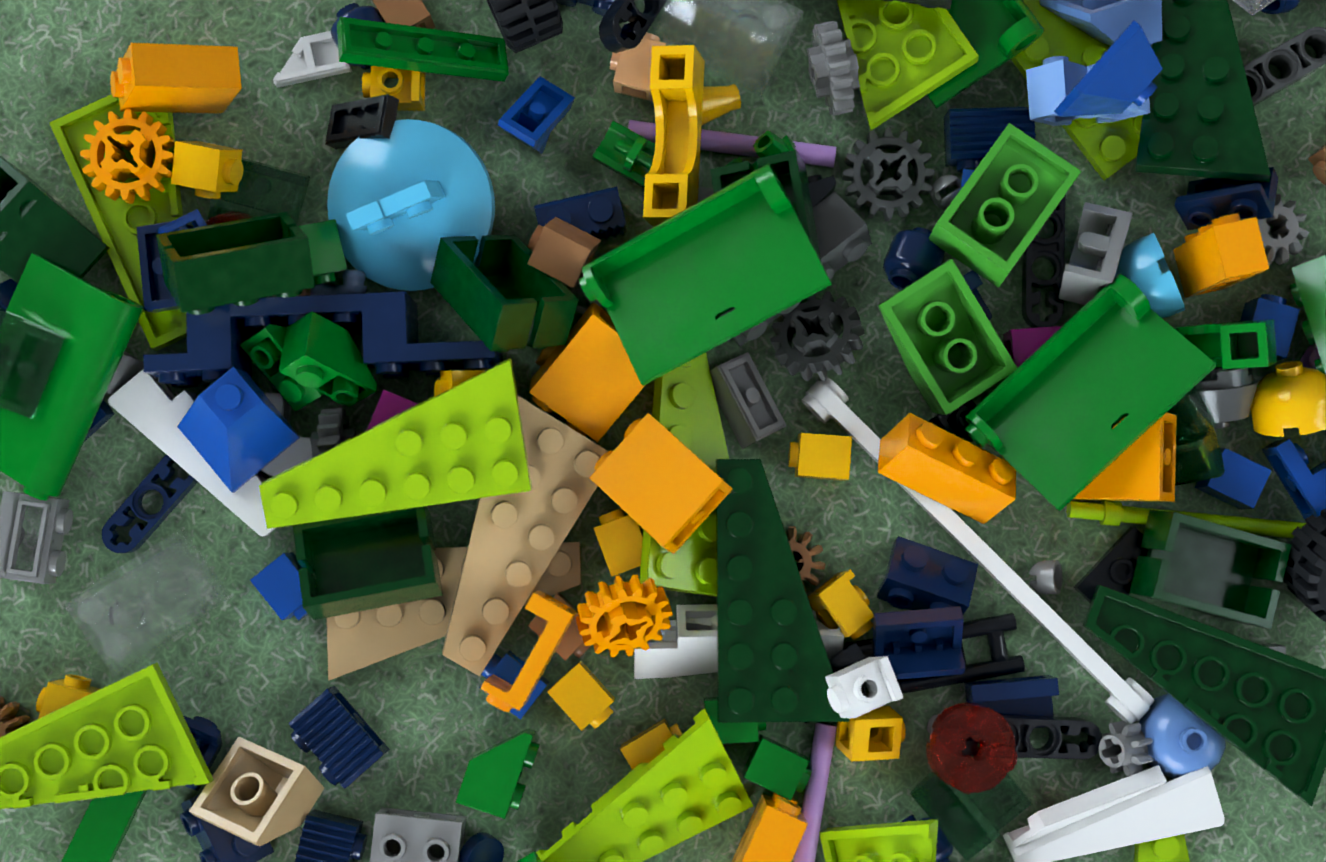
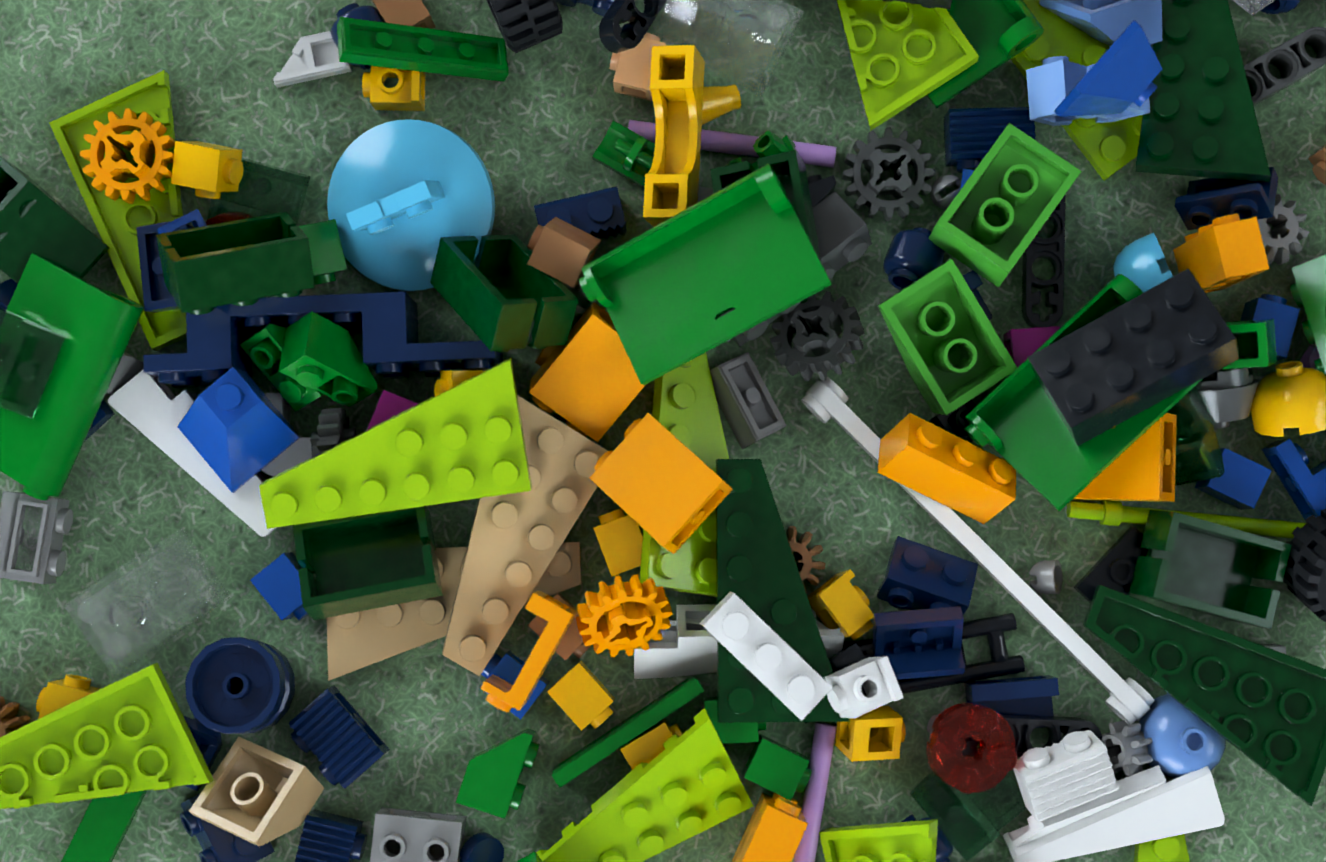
(138, 532): dark blue beam -> none
(176, 78): light orange brick -> none
(215, 683): none -> dark blue wheel
(352, 284): sand blue arm -> none
(362, 119): black plate -> none
(536, 113): blue slope -> none
(627, 730): none -> green tile
(766, 655): none -> white brick
(821, 456): yellow brick -> none
(833, 68): light grey gear -> none
(1064, 774): none -> white brick
(1095, 252): light grey window -> none
(1134, 357): none -> black brick

